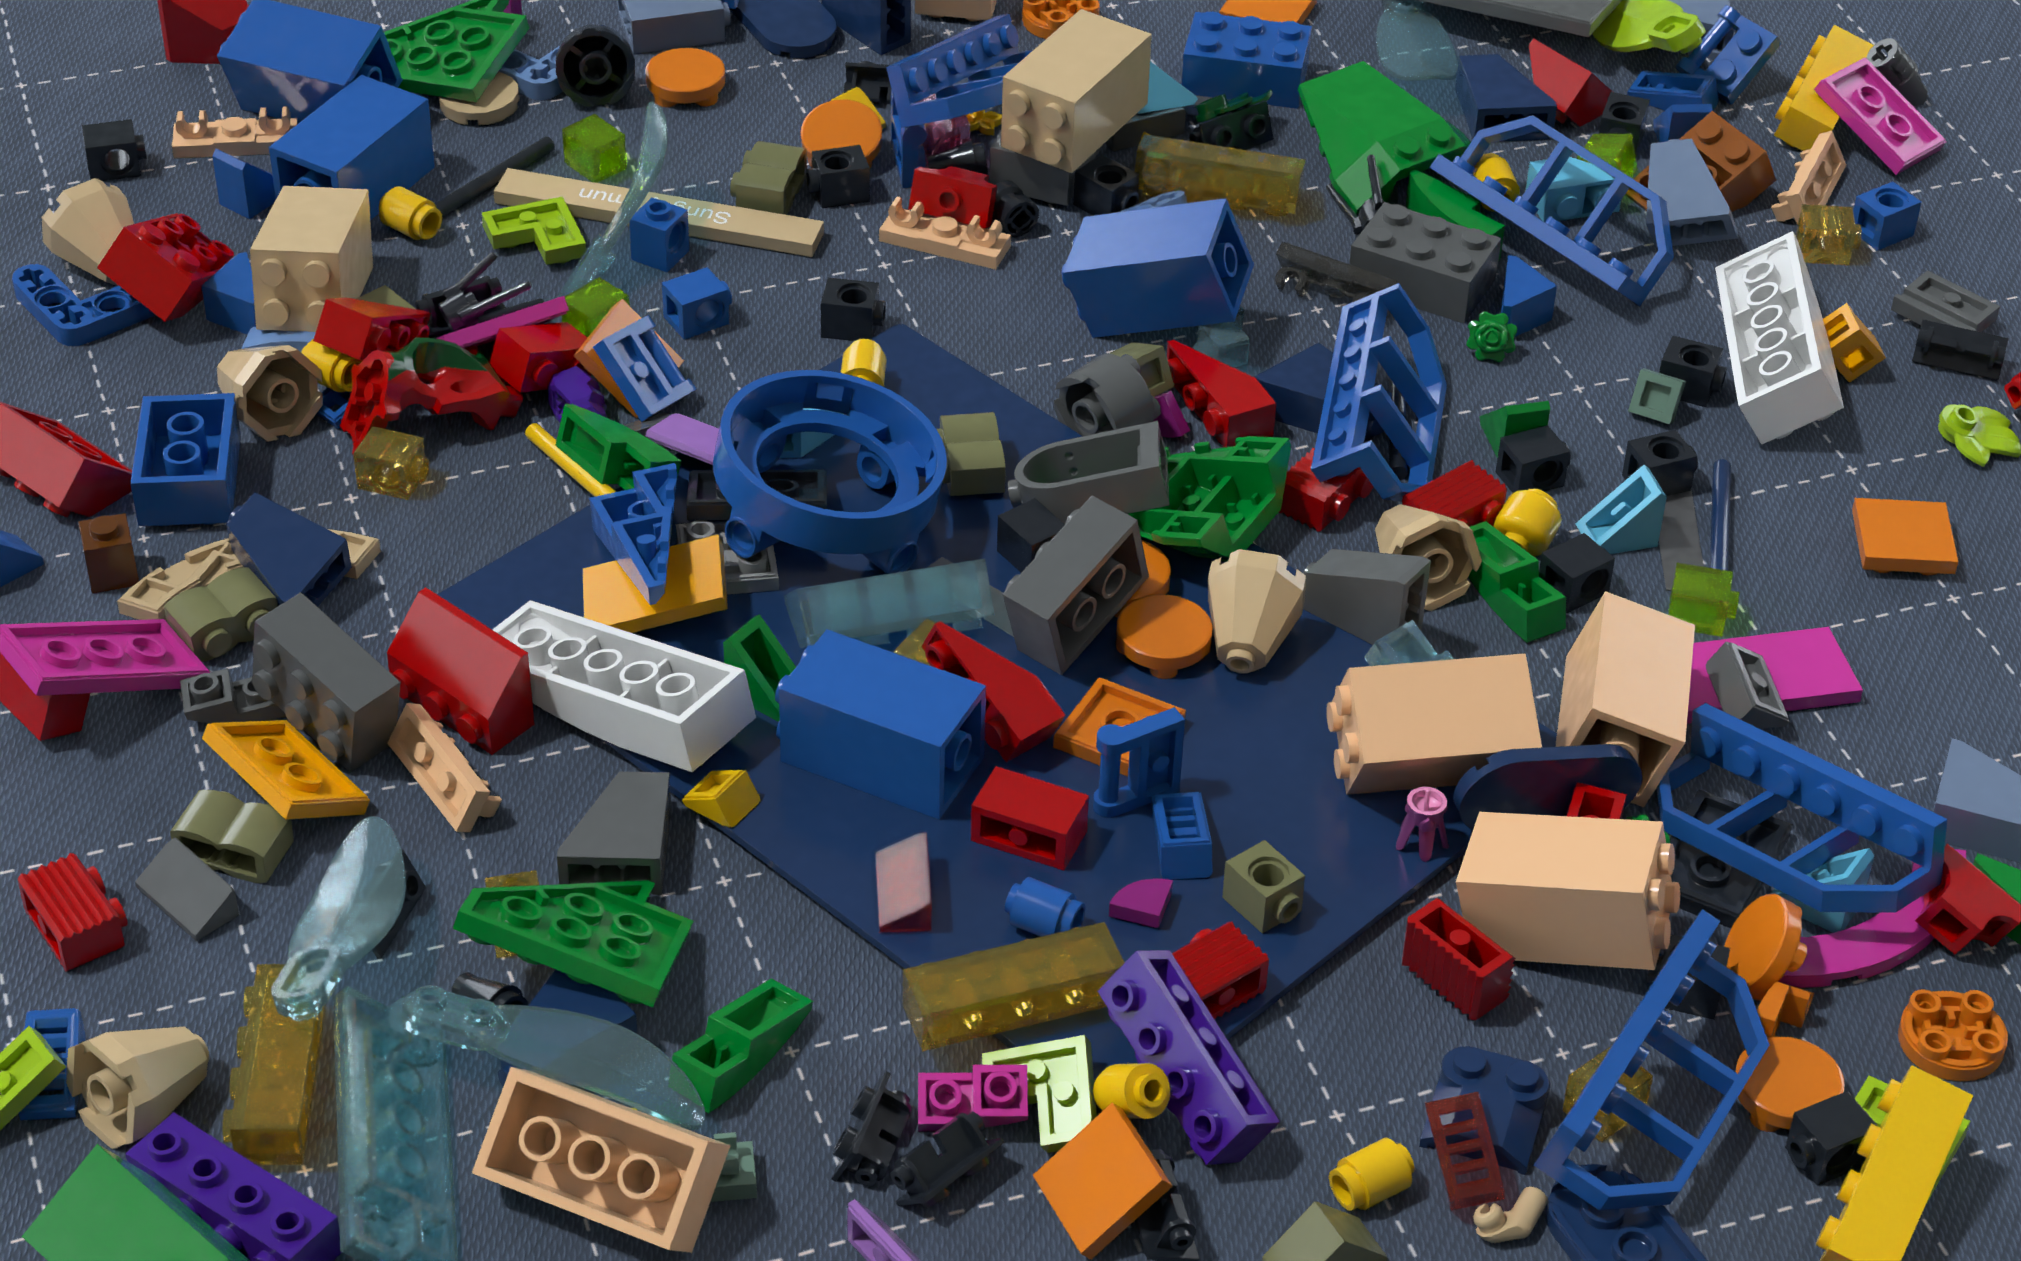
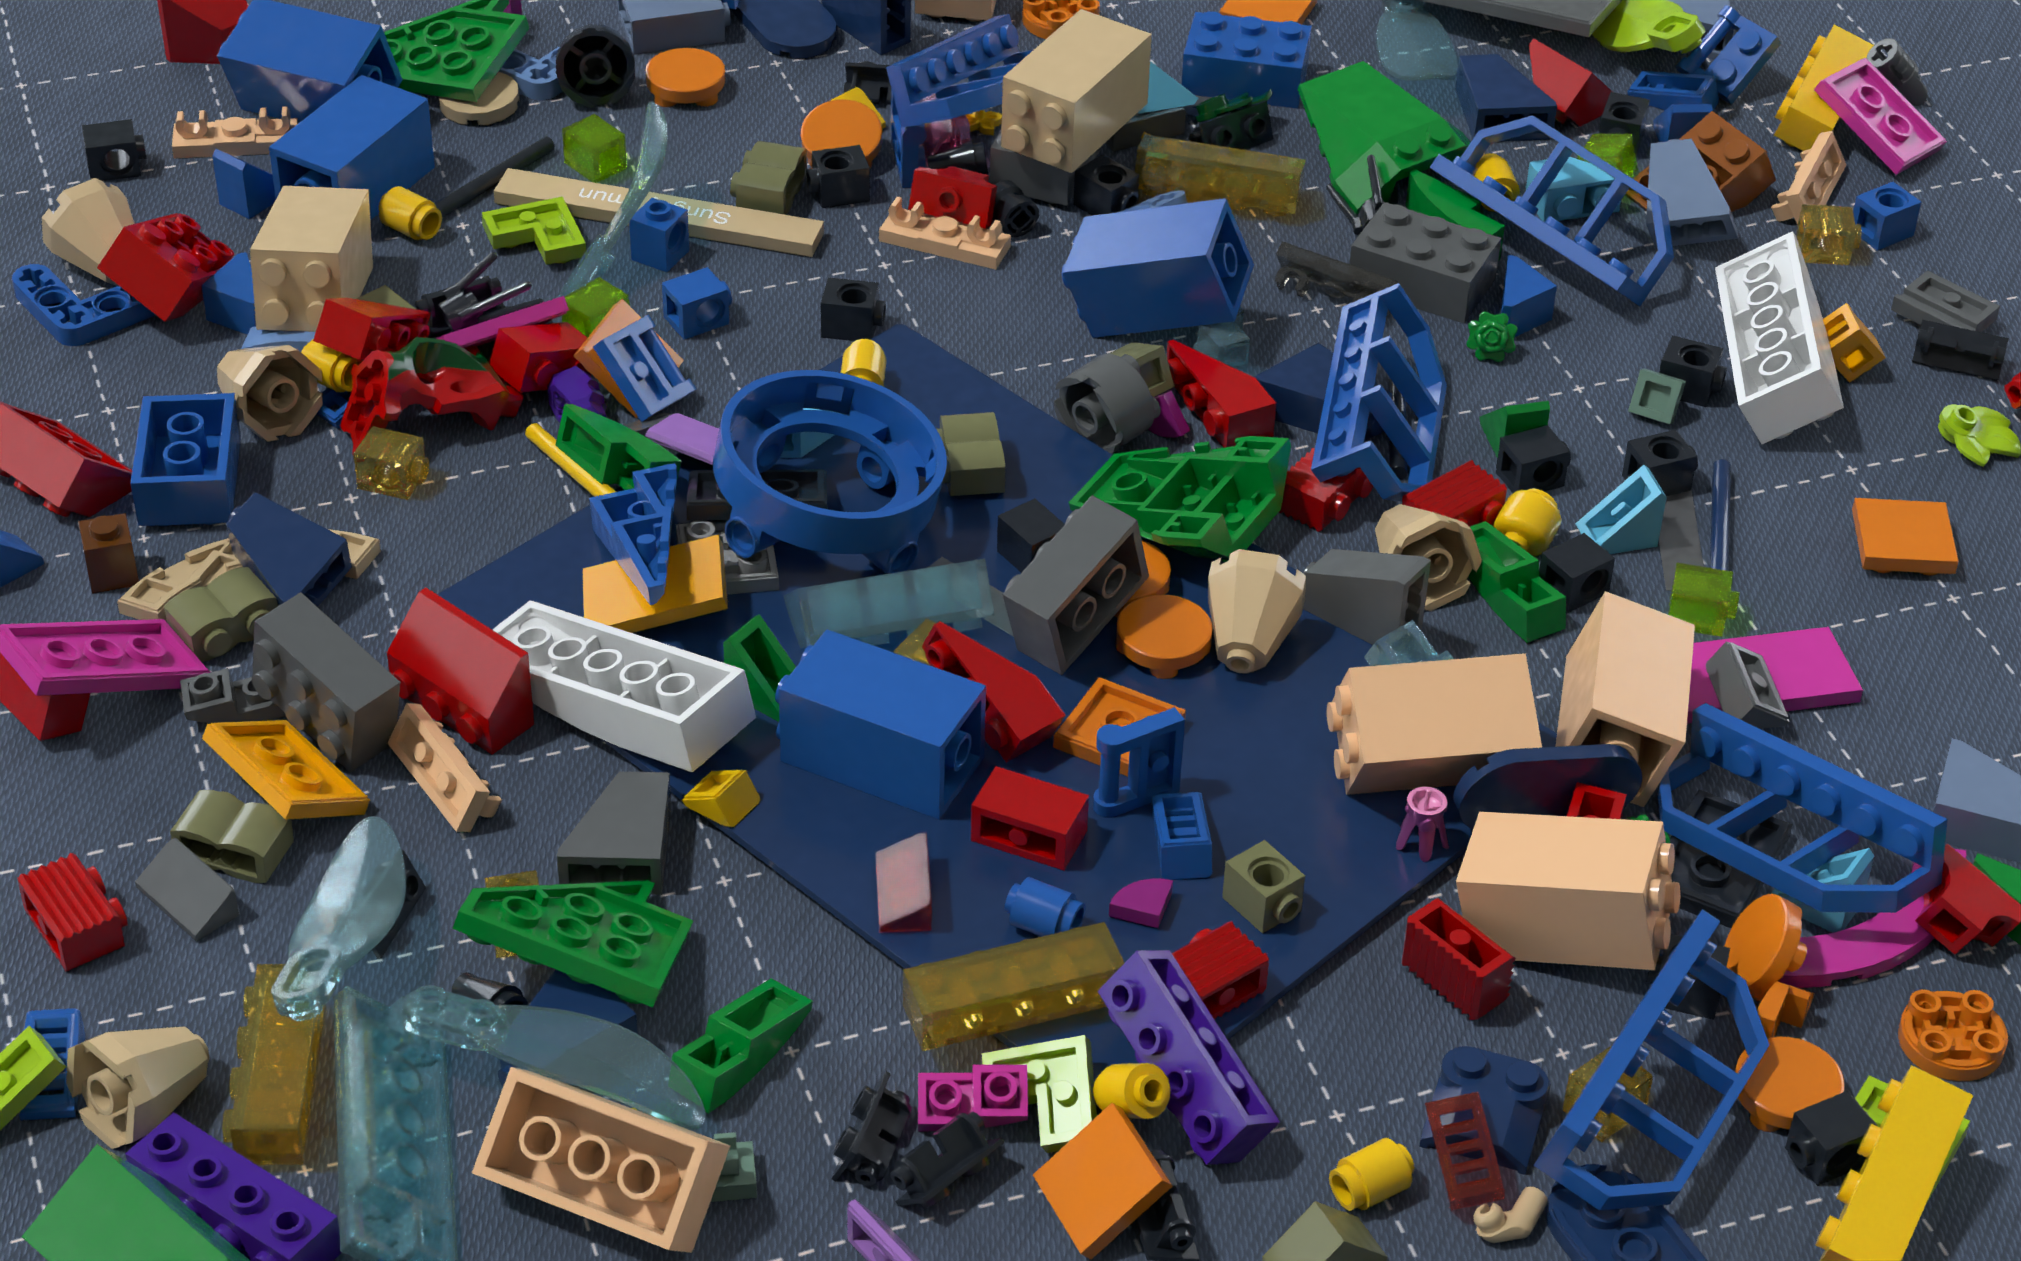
(1116, 466): dark grey window -> none

